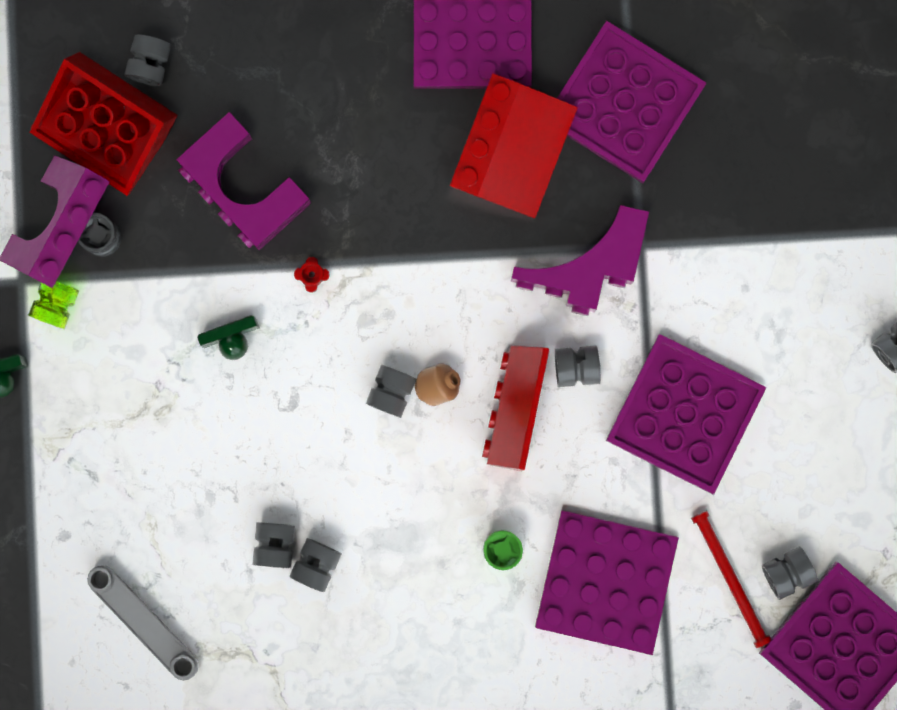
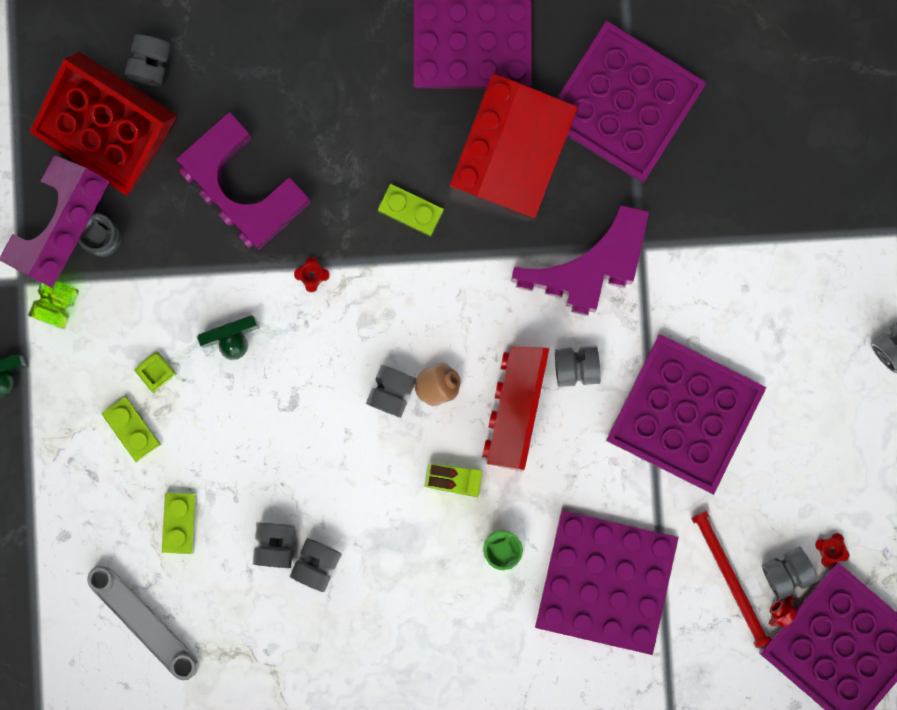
(131, 429): none -> lime plate
(155, 372): none -> lime tile
(178, 523): none -> lime plate
(410, 210): none -> lime plate
(453, 479): none -> lime leg
(783, 612): none -> red plate
(840, 553): none -> red plate

